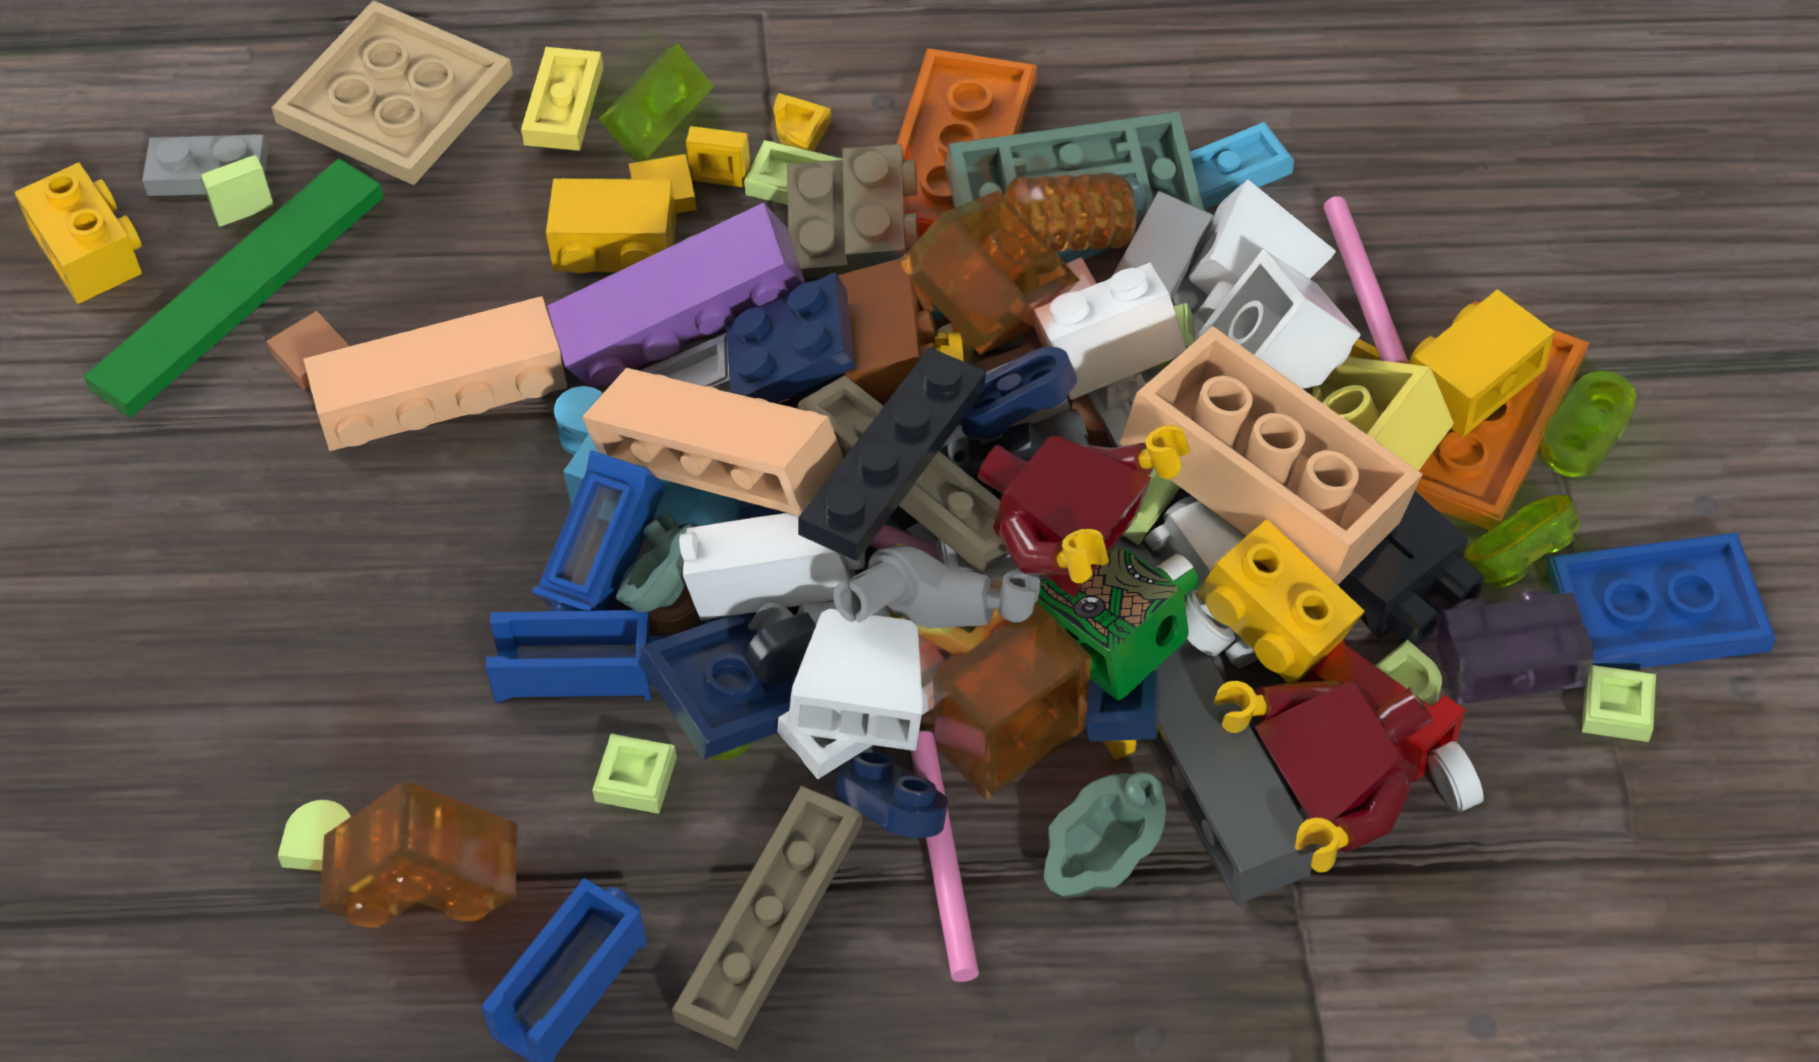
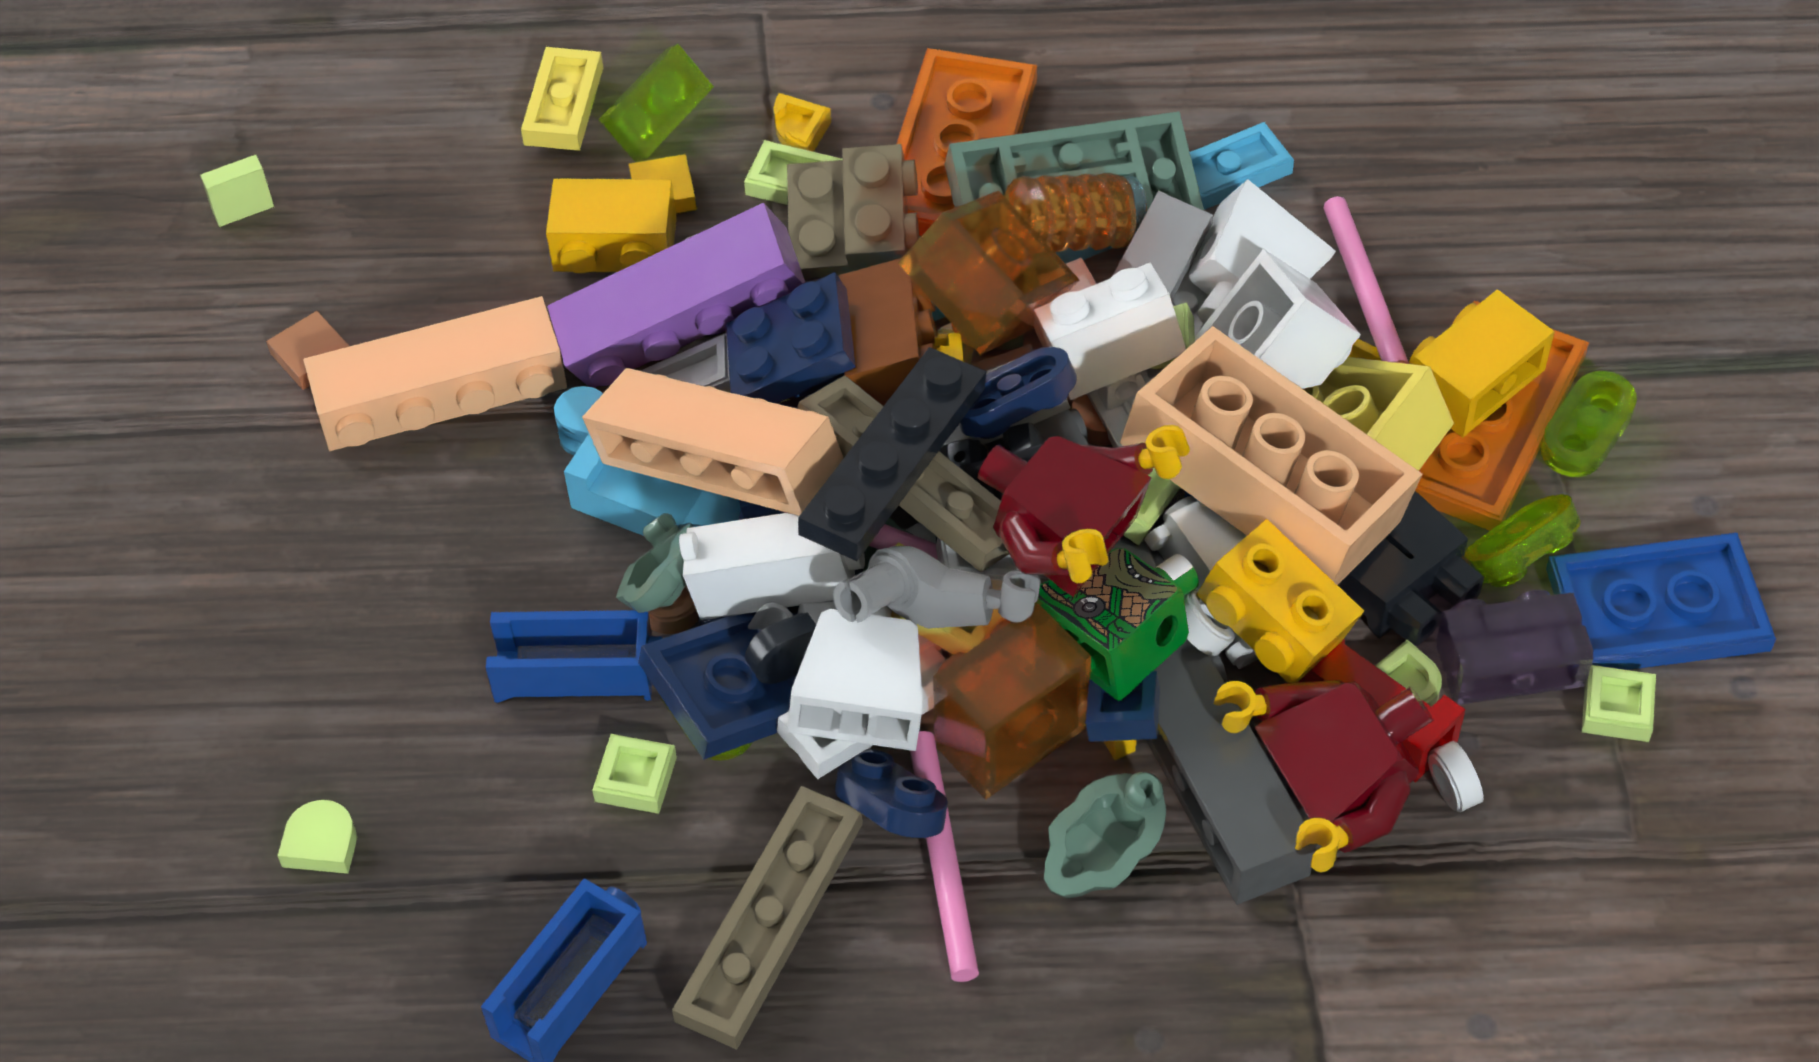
(80, 232): yellow brick -> none
(176, 163): light grey plate -> none
(233, 288): green tile -> none
(392, 92): tan plate -> none
(419, 850): clear orange brick -> none
(600, 535): blue window -> none
(718, 156): yellow tile -> none

